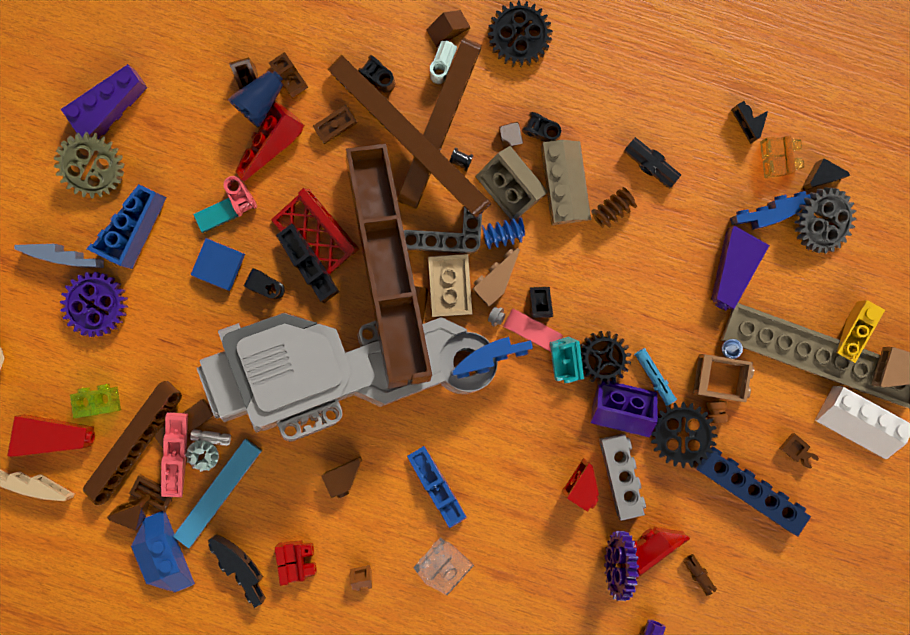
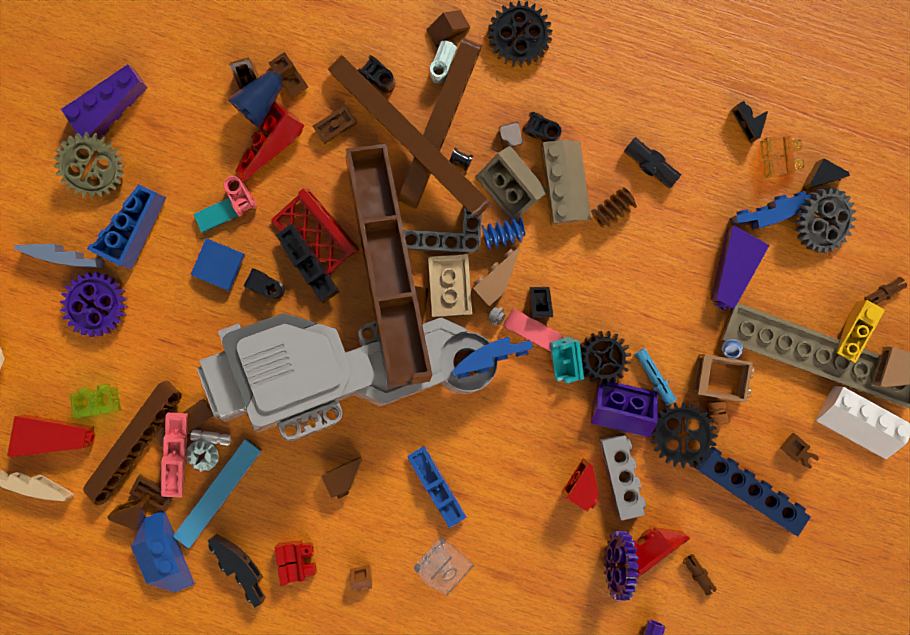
(886, 291): none -> reddish brown pin

